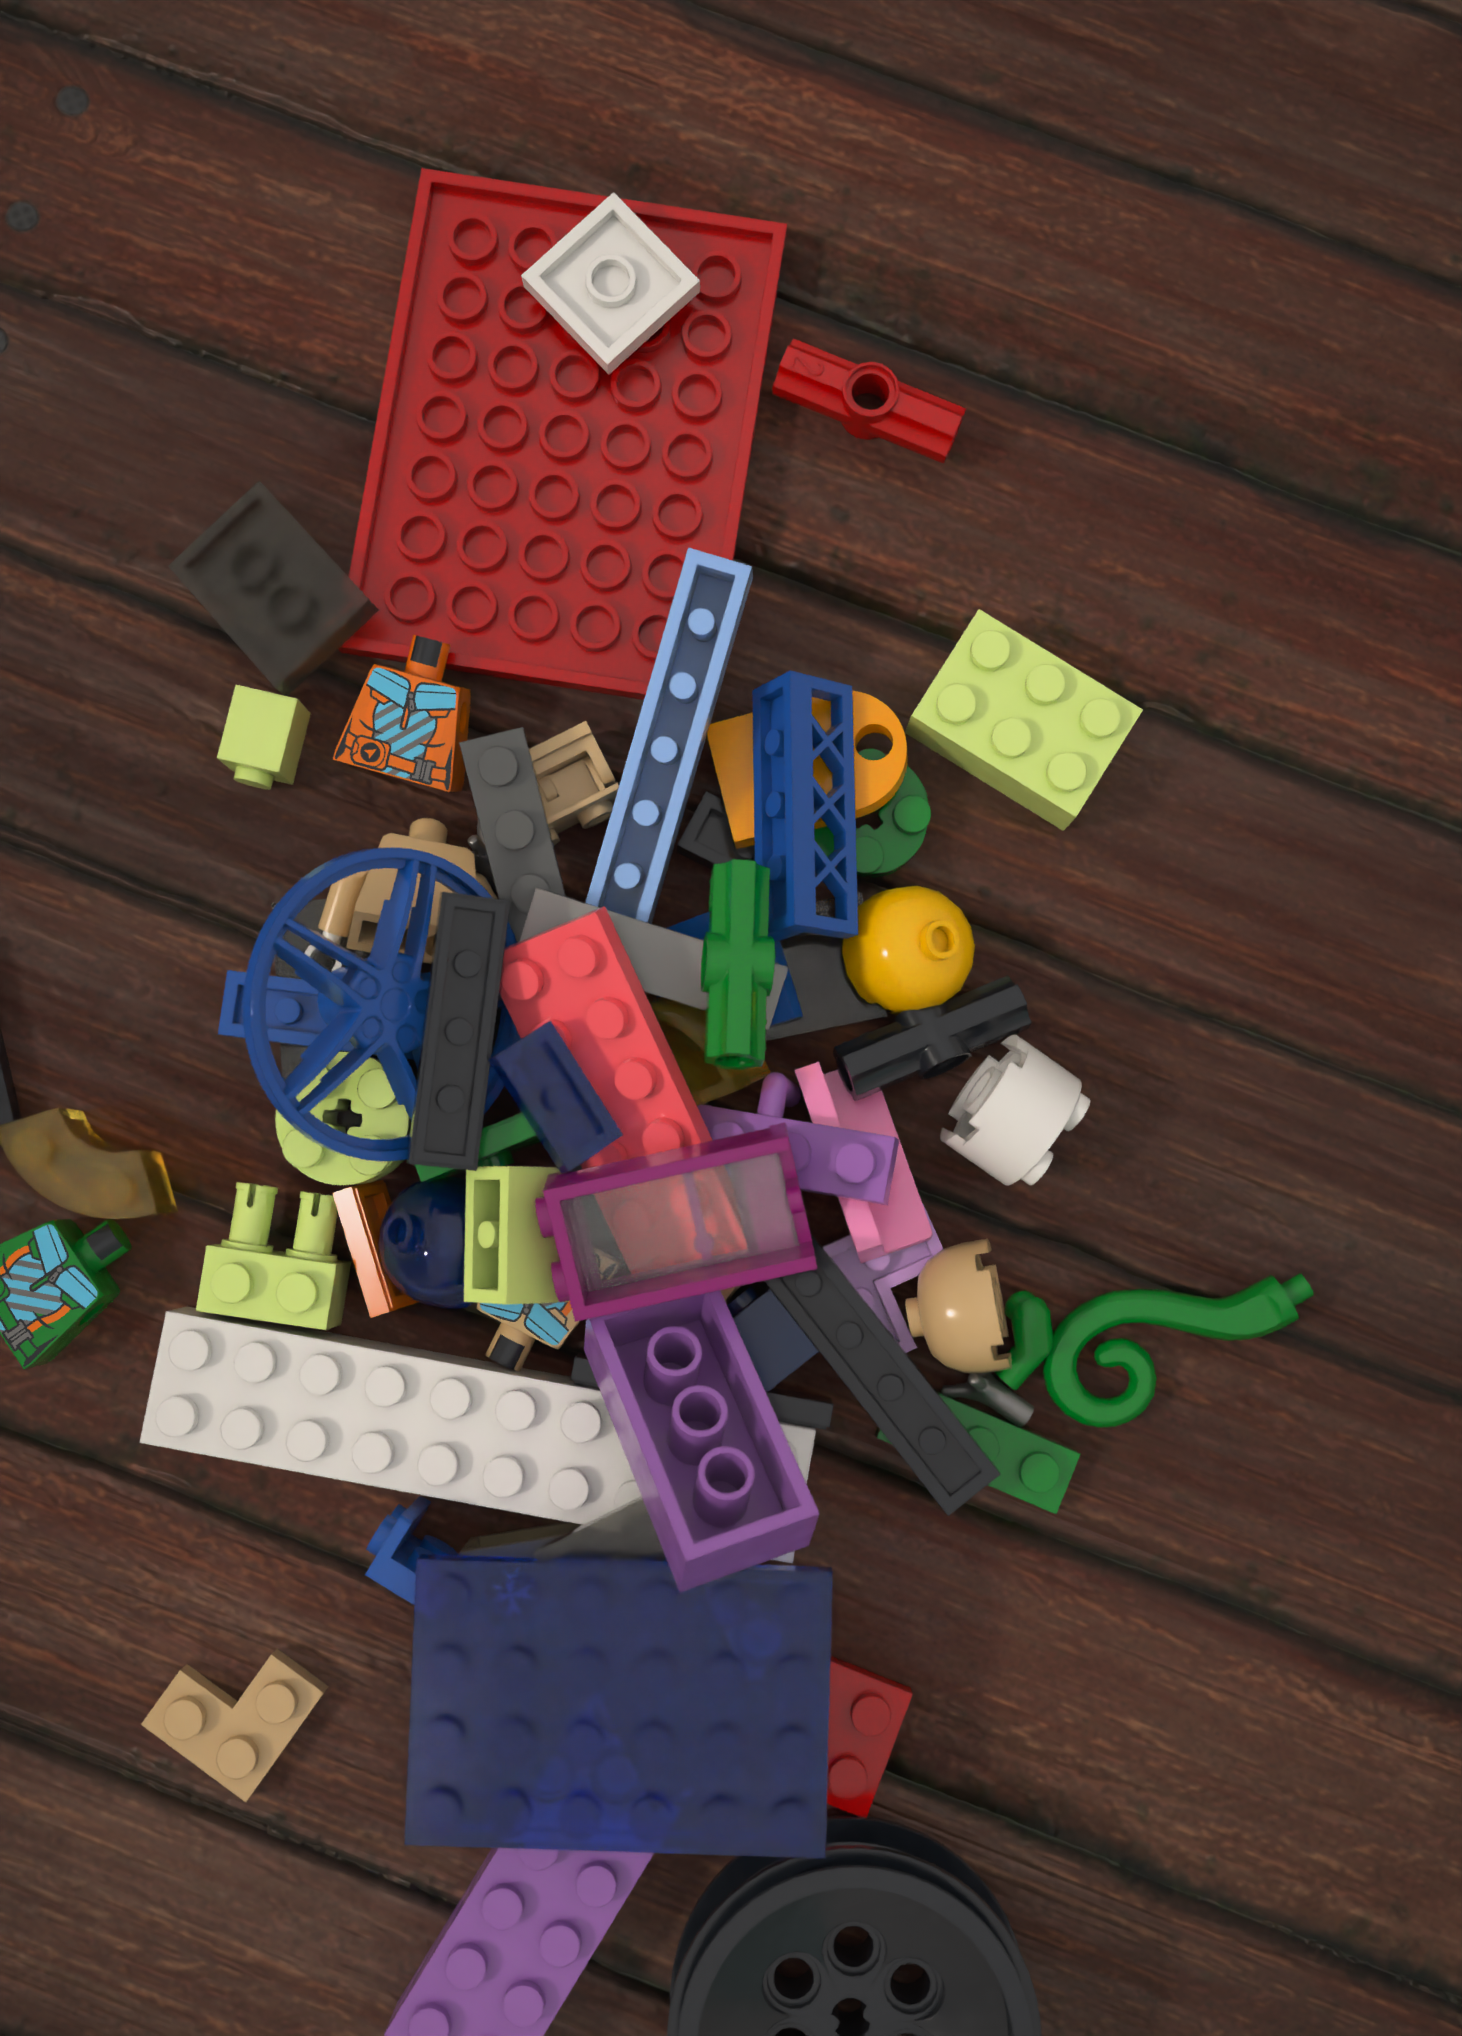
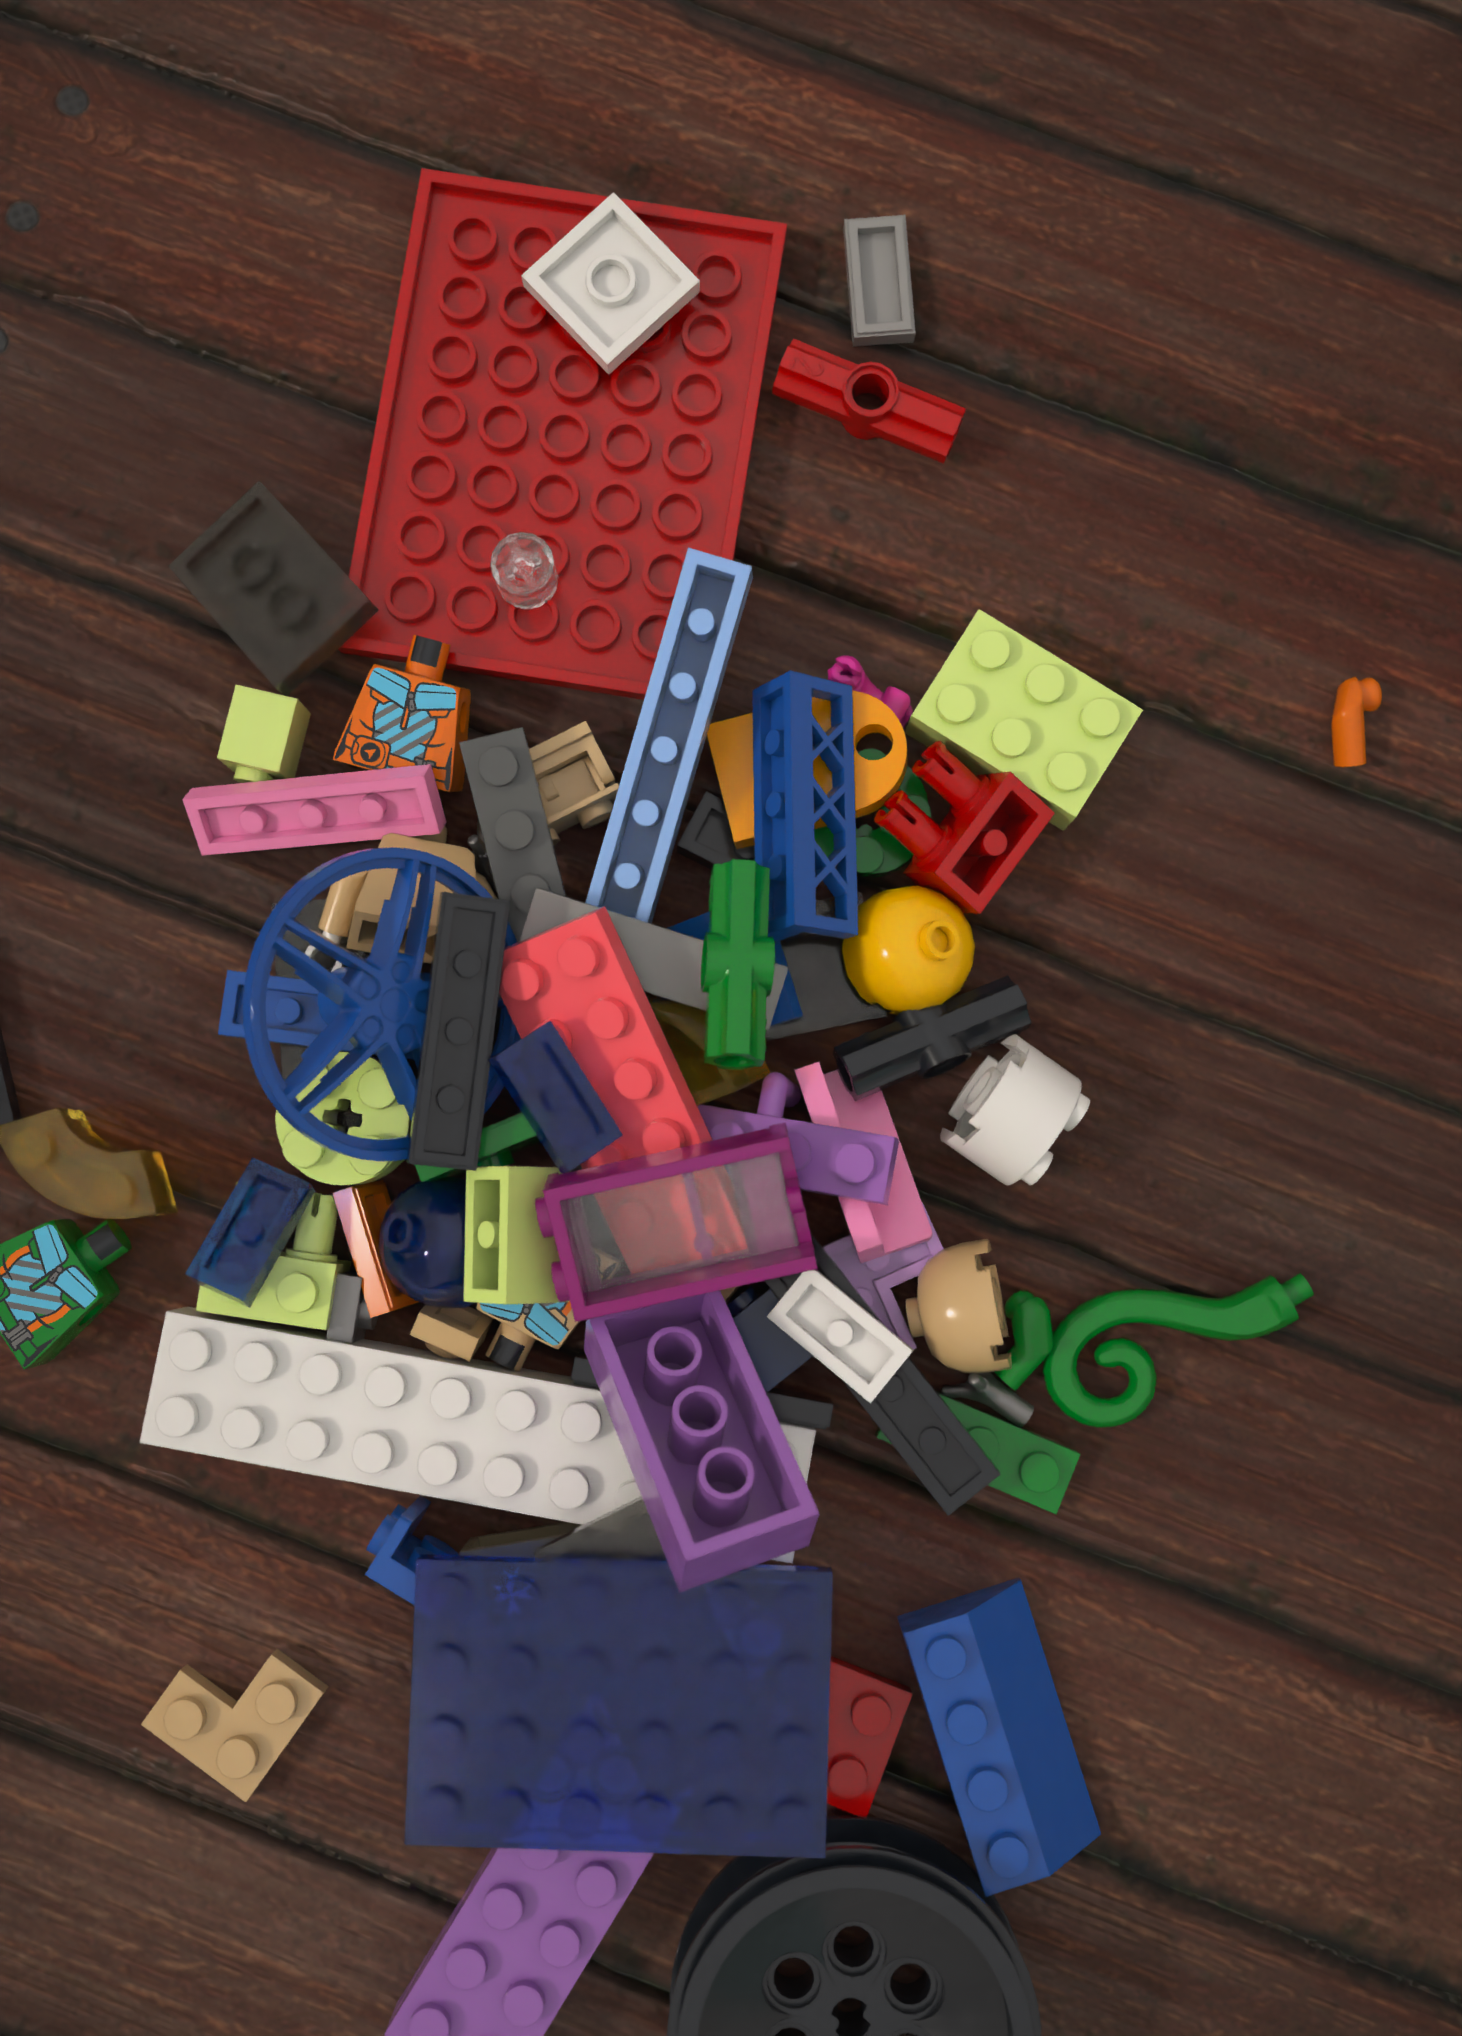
(250, 1232): none -> clear blue plate
(315, 810): none -> bright pink plate
(349, 1310): none -> flat silver plate
(452, 1331): none -> tan plate
(520, 557): none -> clear wheel
(840, 1333): none -> white plate
(850, 672): none -> dark pink arm
(879, 280): none -> light grey tile
(980, 838): none -> red brick
(1000, 1734): none -> blue slope
(1348, 721): none -> orange arm

